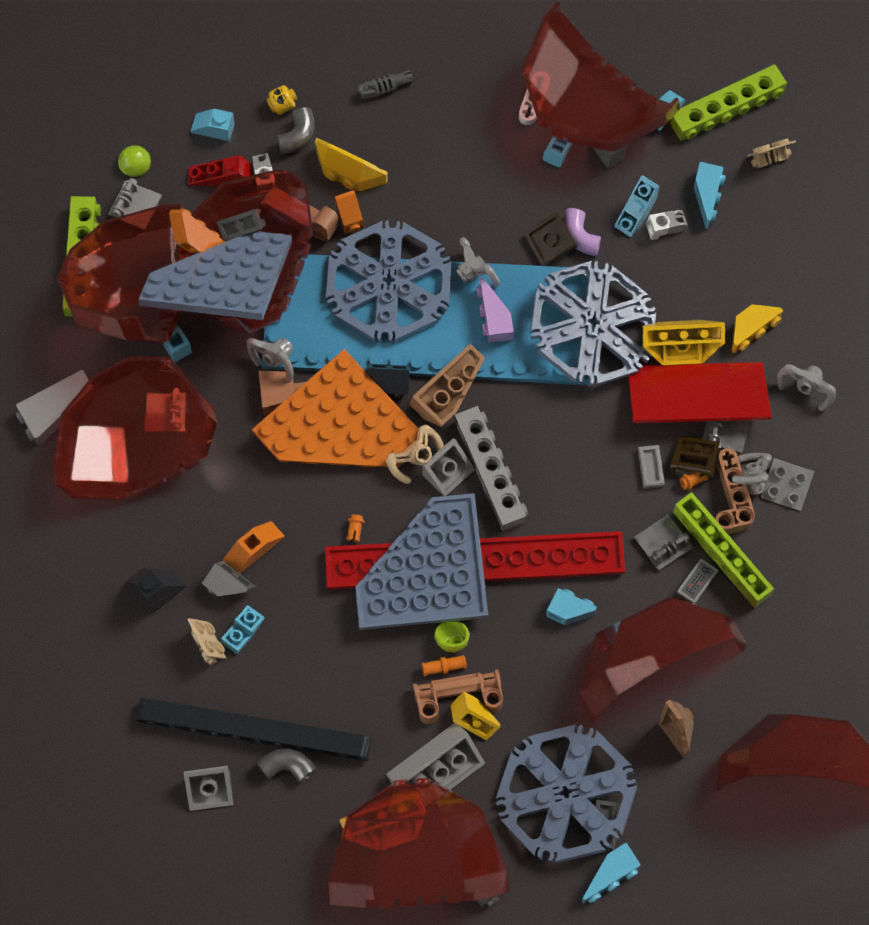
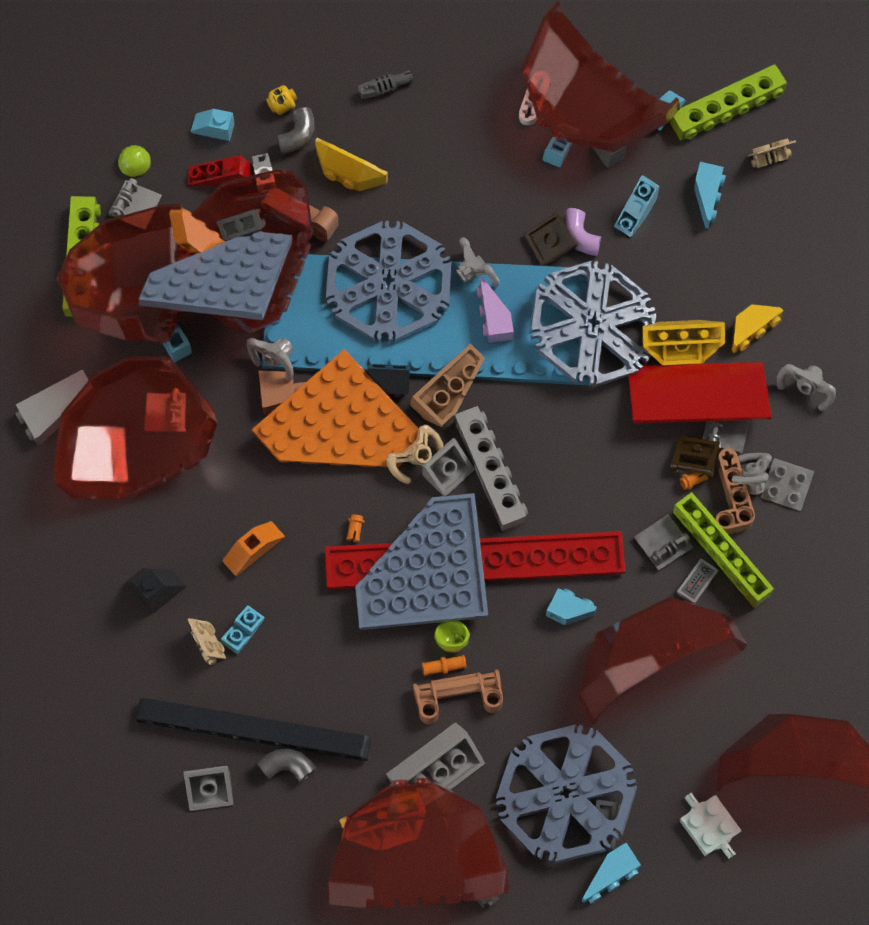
(225, 581): dark grey slope -> none
(349, 212): orange slope -> none
(474, 716): yellow slope -> none
(651, 466): light grey tile -> none
(666, 223): leg -> none
(678, 725): medium nougat wedge -> none
(710, 825): none -> light aqua plate

